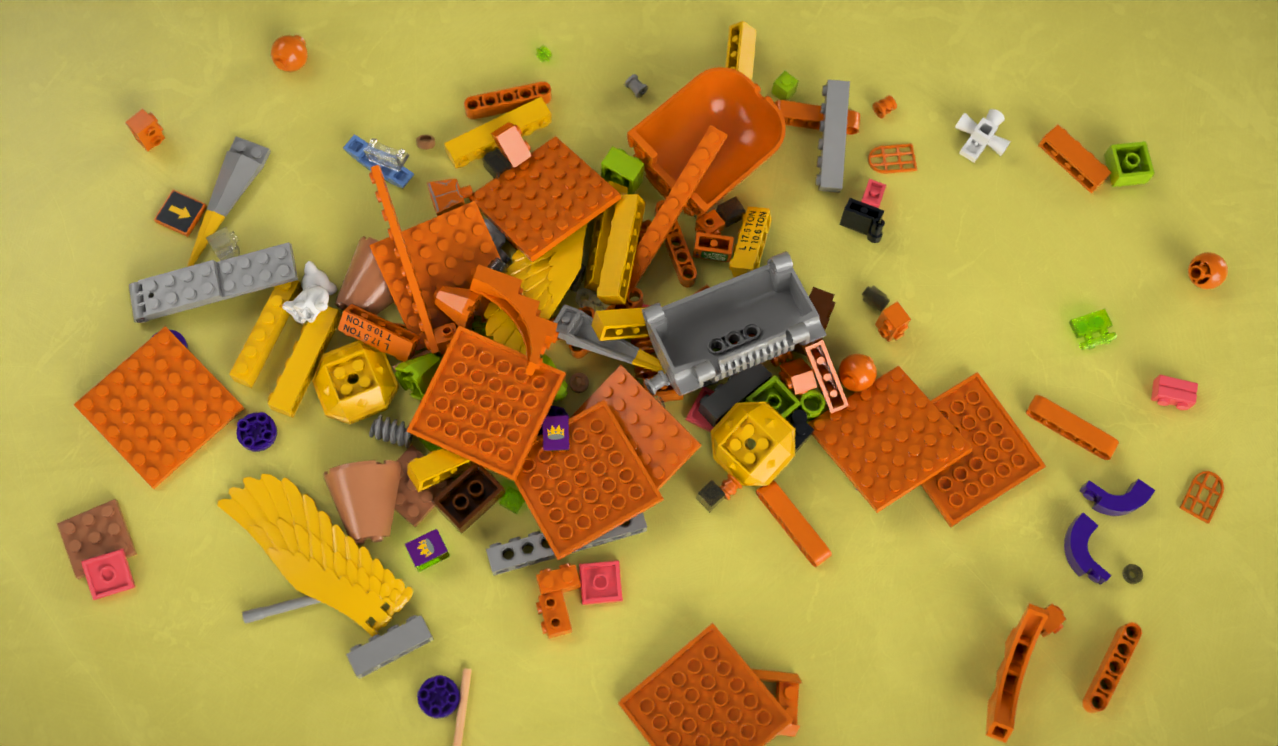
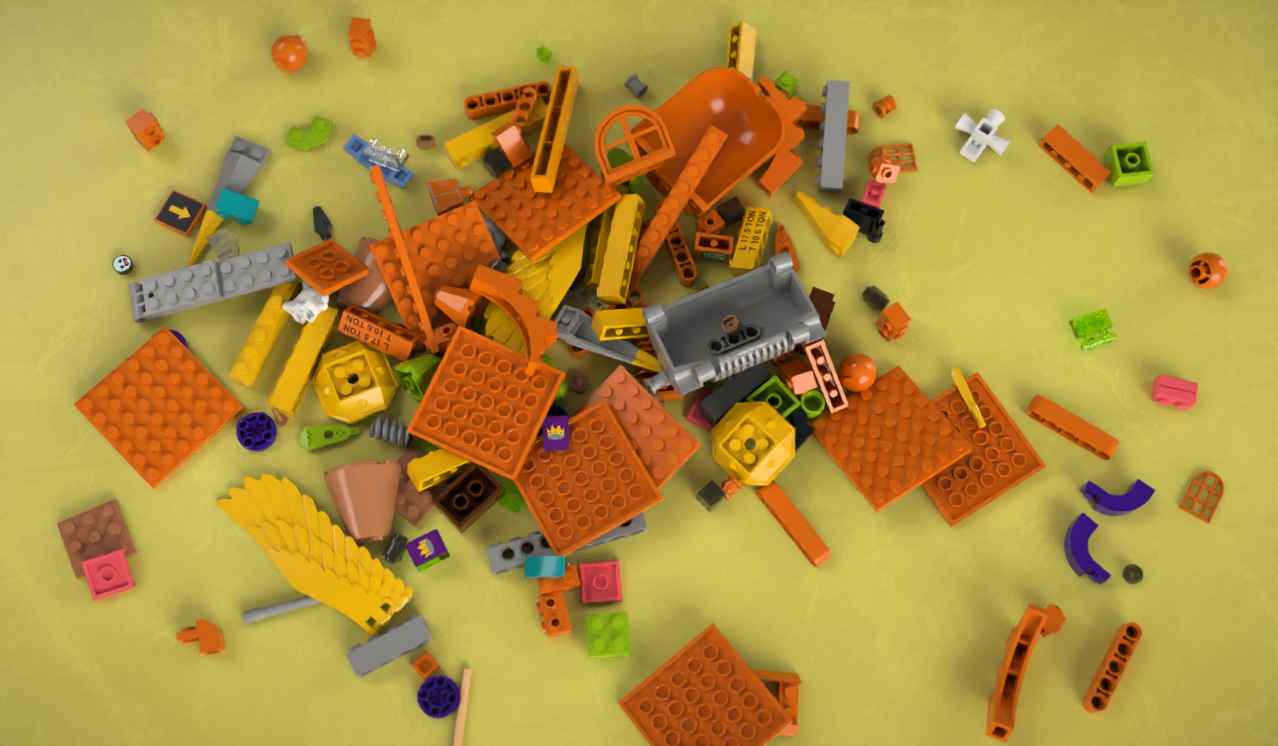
(123, 264): none -> tile
(209, 636): none -> orange brick
(236, 207): none -> teal brick
(280, 420): none -> nougat pin
(310, 139): none -> lime plate
(319, 435): none -> lime piece
(321, 223): none -> pearl dark grey piece
(327, 267): none -> orange plate
(362, 37): none -> orange brick
(395, 548): none -> clear smoke brick
(425, 666): none -> orange tile
(524, 100): none -> orange piece
(545, 566): none -> teal slope
(554, 129): none -> light orange brick
(608, 635): none -> lime brick
(641, 164): none -> orange window
(731, 325): none -> medium nougat tile
(785, 162): none -> orange arch
(787, 246): none -> orange piece
(833, 230): none -> yellow wedge
(884, 169): none -> orange brick
(967, 396): none -> yellow piece

